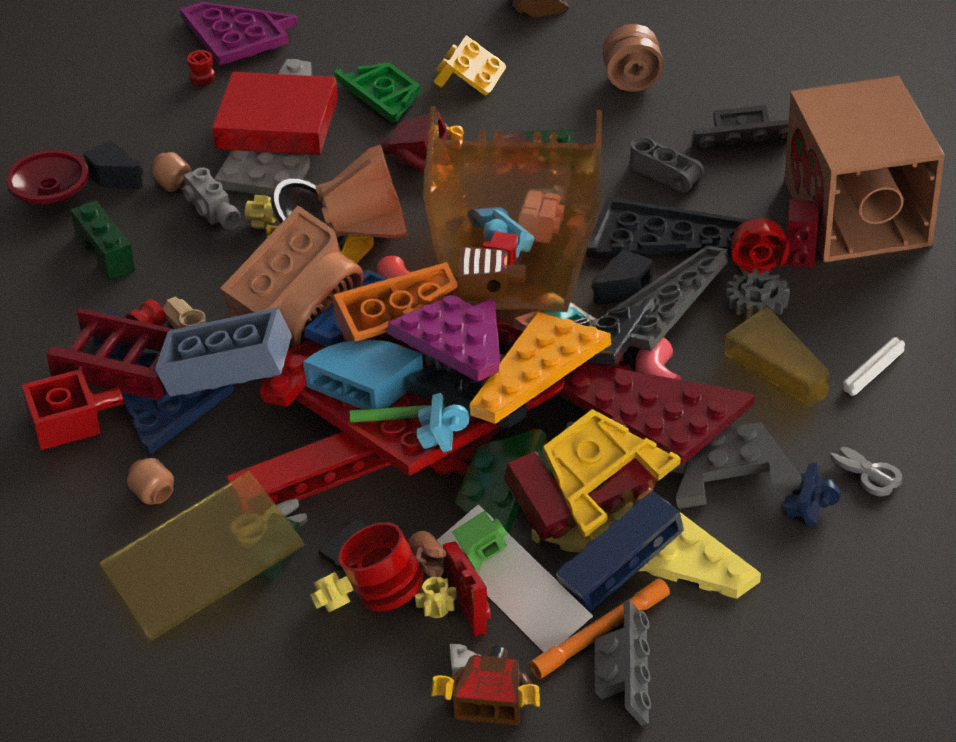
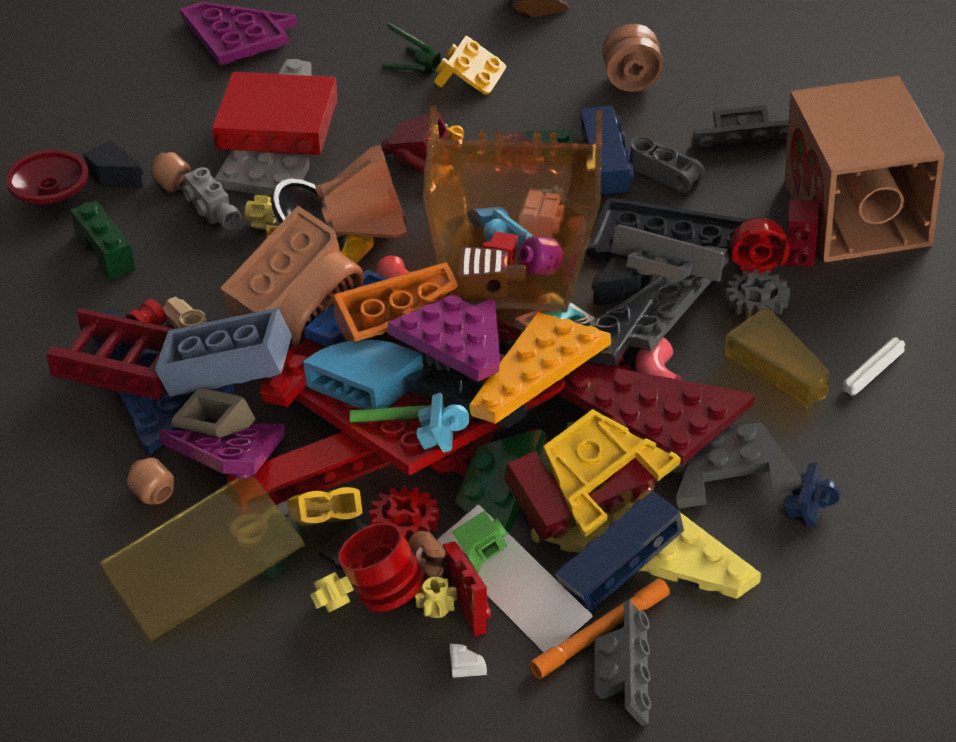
(65, 408): red brick -> none
(200, 65): red wheel -> none
(228, 409): none -> dark tan tile
(235, 453): none -> magenta wing
(325, 506): none -> yellow brick
(381, 88): green wing -> none
(406, 511): none -> red gear
(425, 55): none -> dark green plant
(488, 689): torso -> none
(541, 255): none -> magenta head
(614, 156): none -> dark blue brick
(666, 256): none -> dark grey bracket
(858, 464): light grey piece -> none

